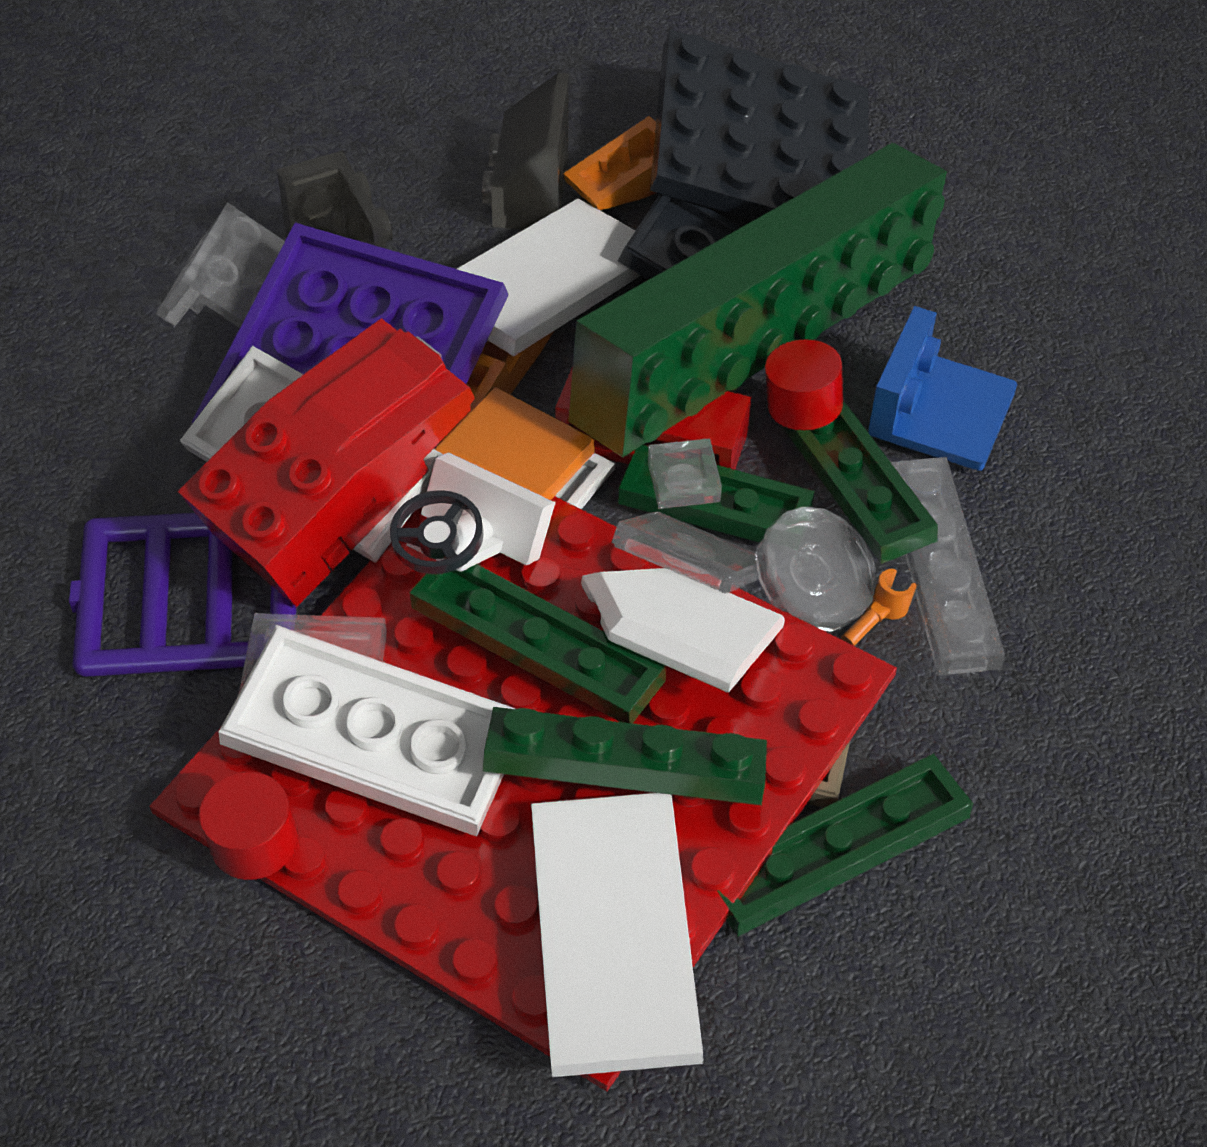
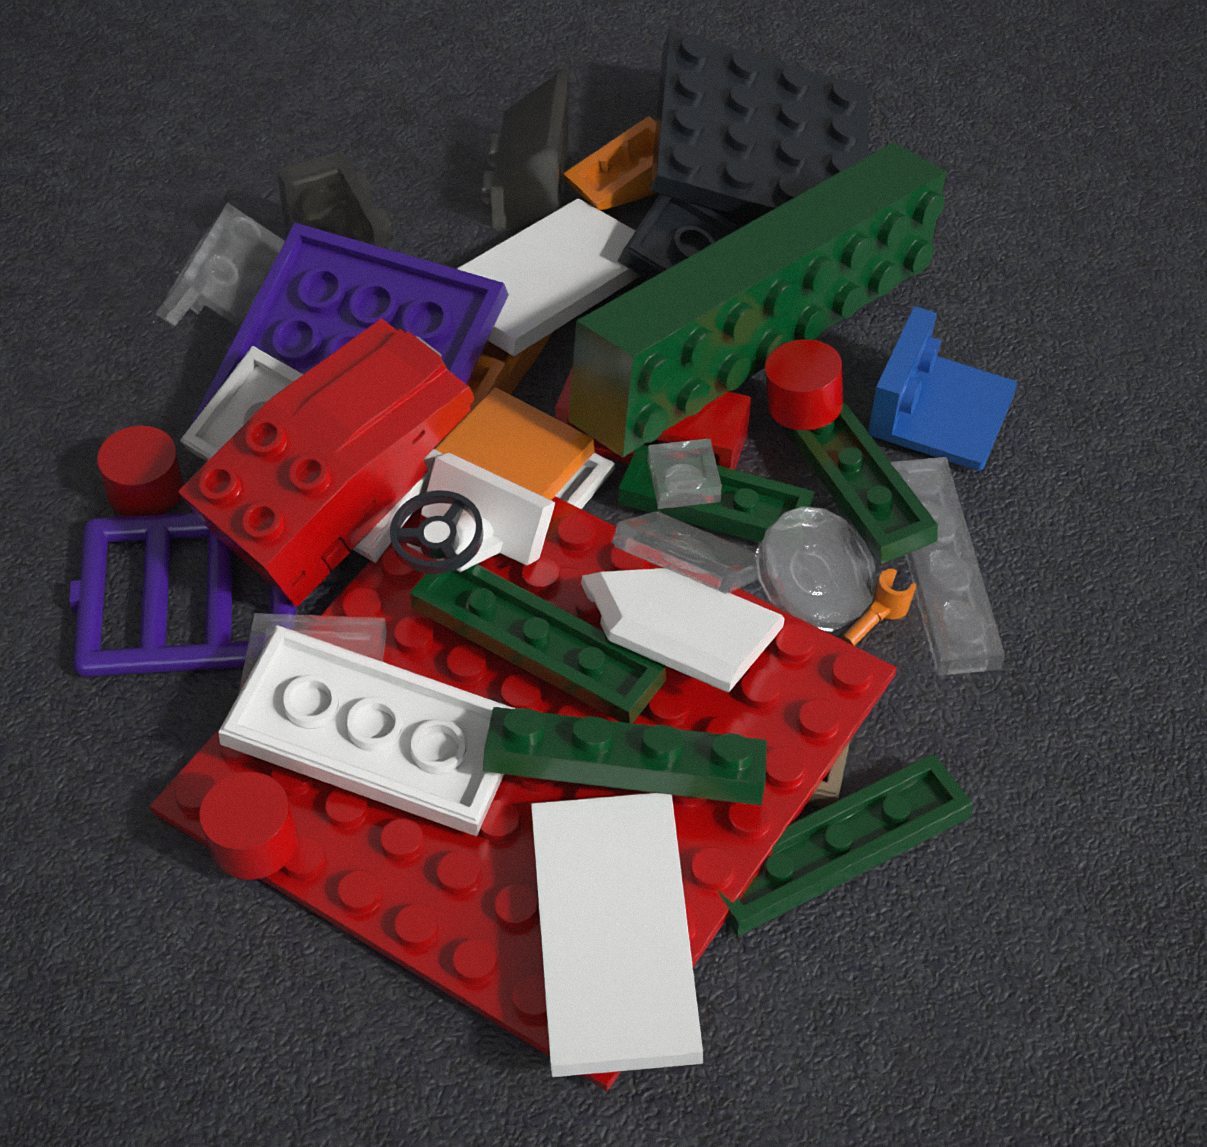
(140, 471): none -> red piece

